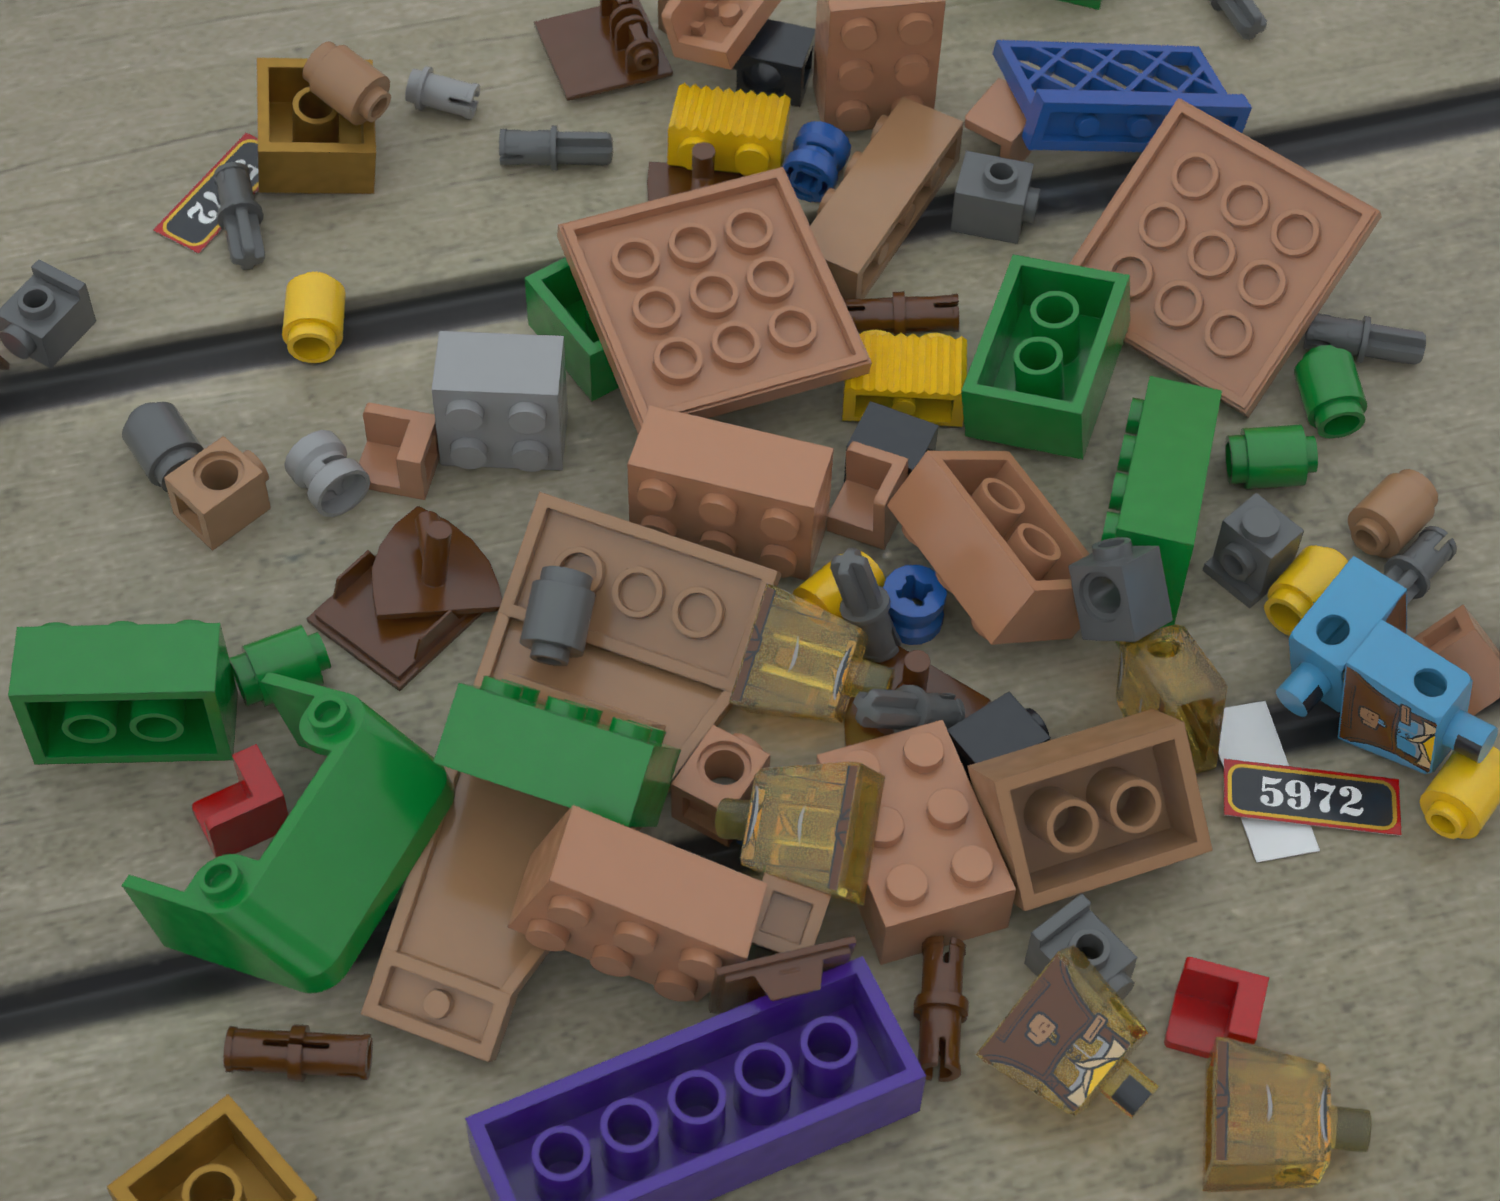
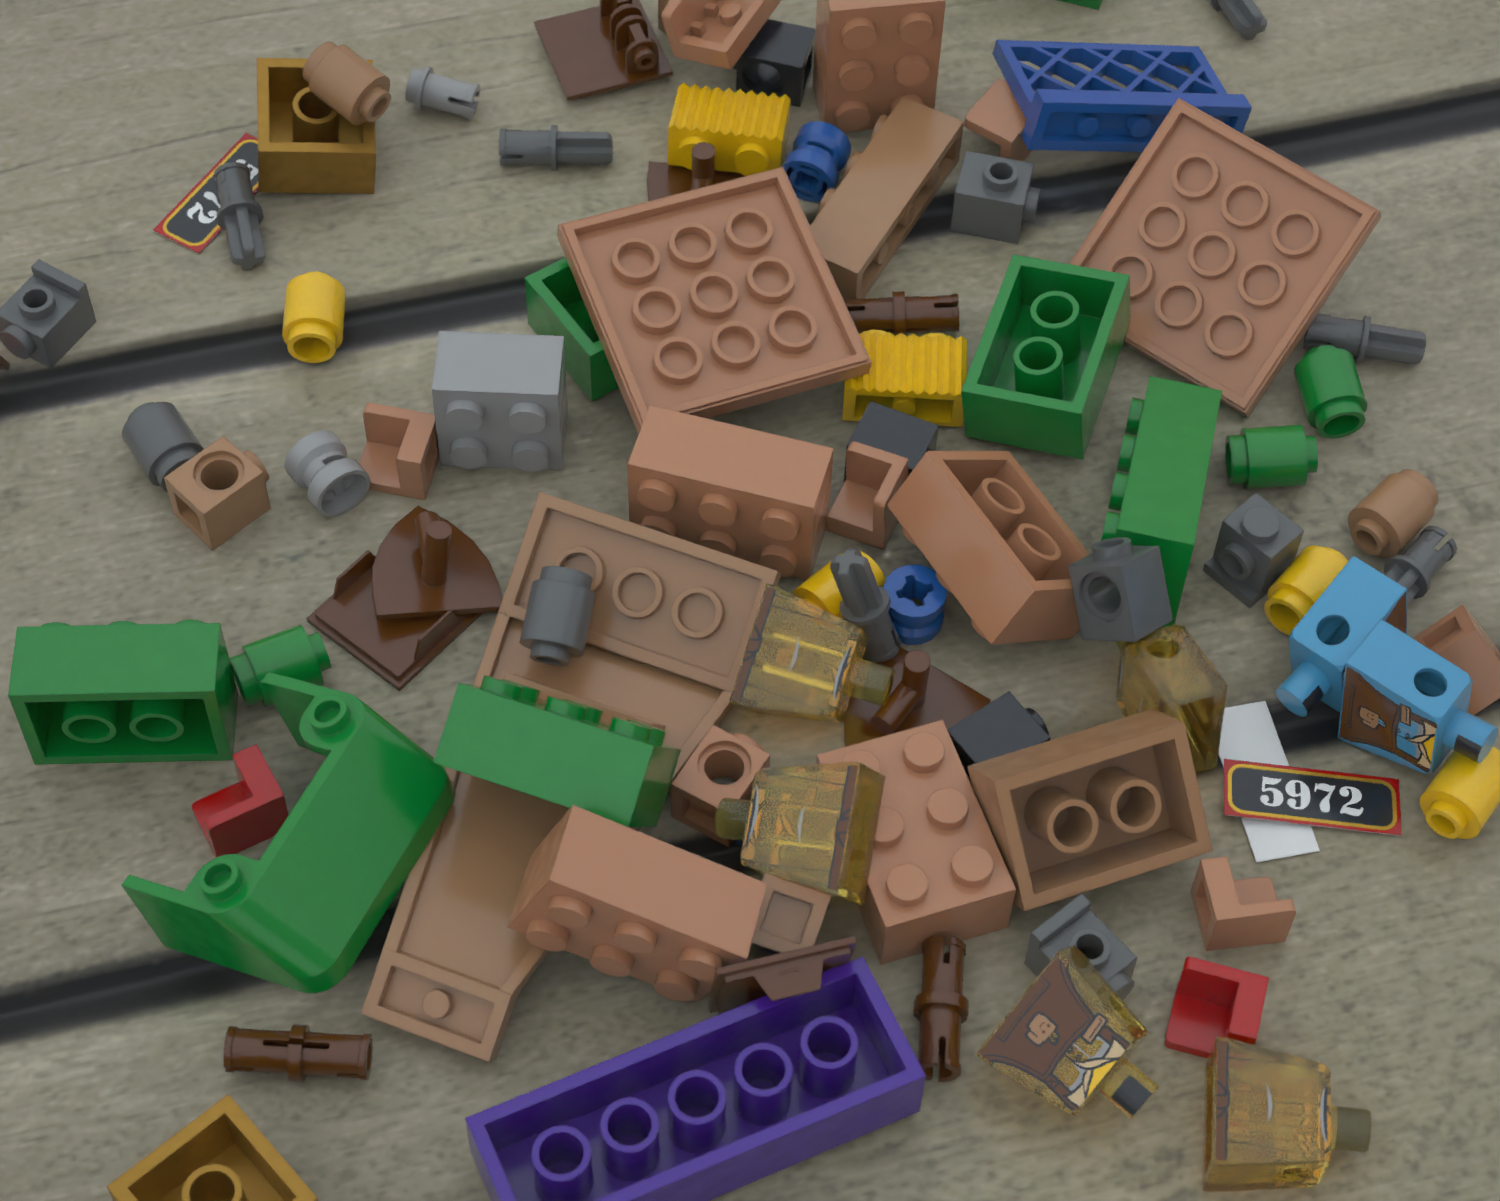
(906, 708): dark grey axle -> none
(1240, 910): none -> nougat panel

